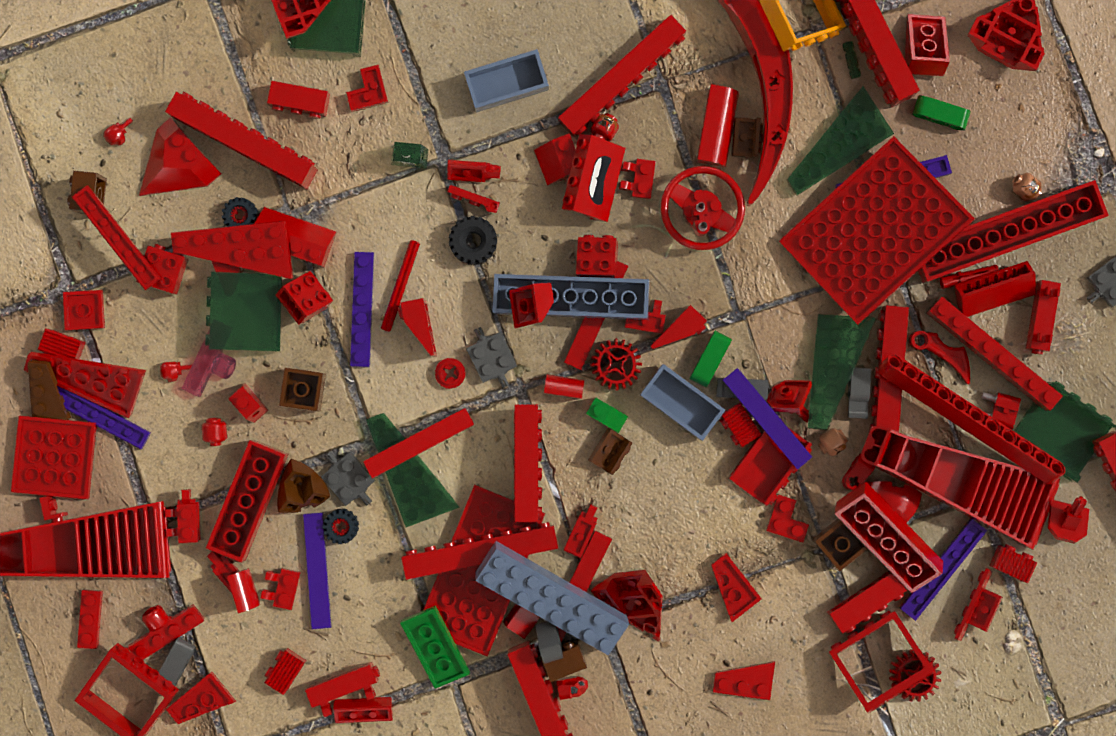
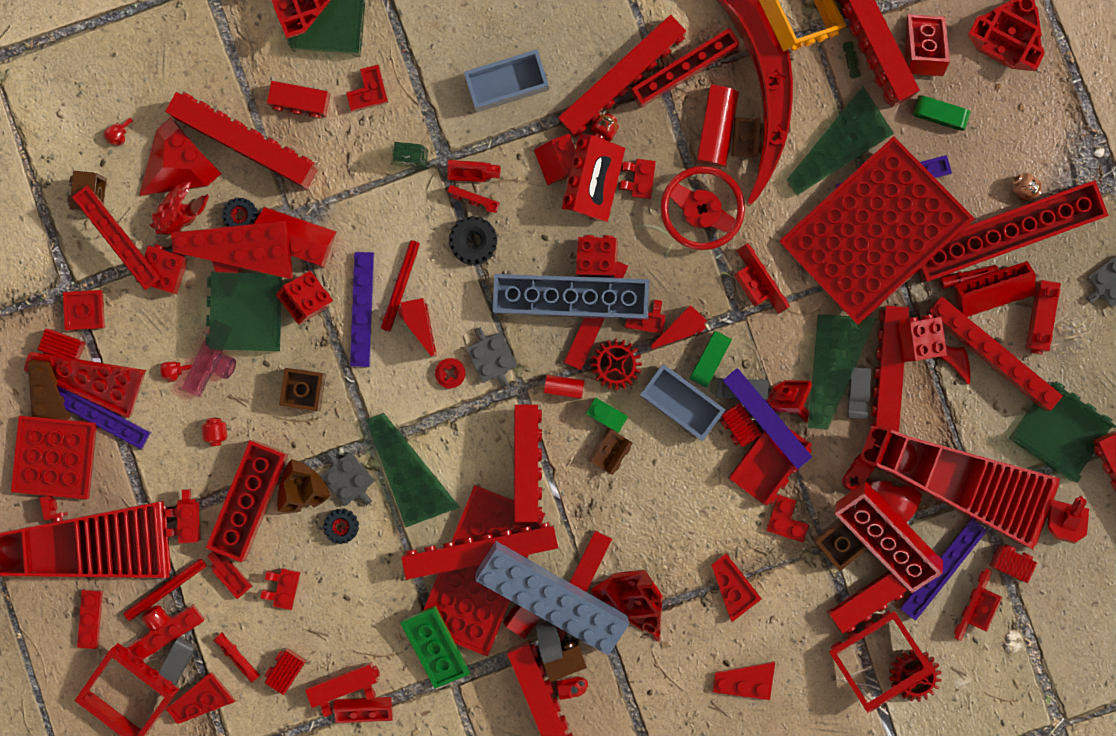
(165, 589): none -> red axle
(173, 214): none -> red head
(236, 657): none -> red pin
(243, 590): red brick -> none
(248, 403): red torso -> none
(317, 570): dark purple tile -> none
(418, 443): red tile -> none
(530, 303): red slope -> none
(581, 532): red hinge -> none
(685, 67): none -> red brick
(700, 218): red piece -> none
(757, 281): none -> red bracket
(832, 442): nougat head -> none
(922, 338): none -> red brick
(971, 419): red beam -> none
(1004, 408): red piece -> none

